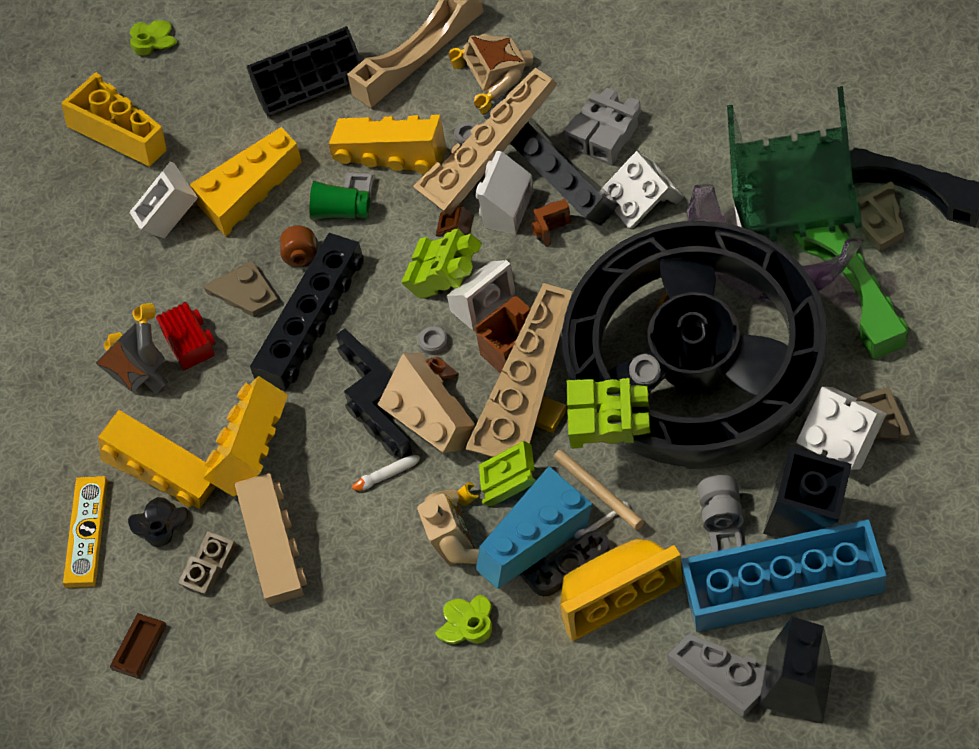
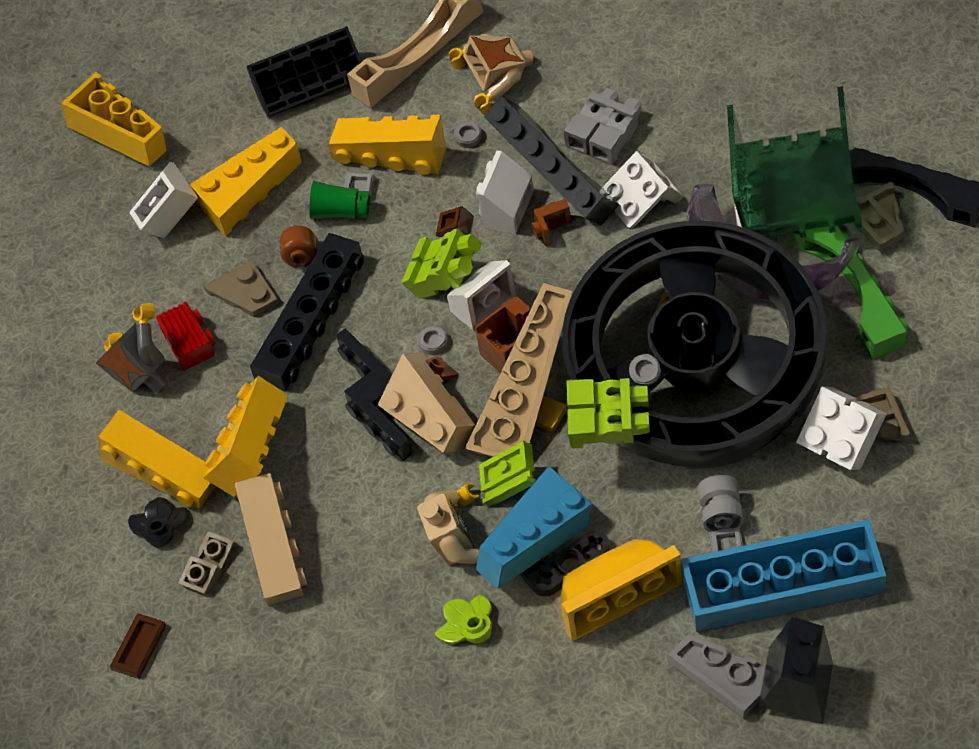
(85, 532): tile -> none
(150, 37): lime plate -> none
(386, 472): white piece -> none
(454, 178): tan wing -> none
(582, 532): white hinge -> none
(598, 489): tan bar -> none
(806, 494): black slope -> none

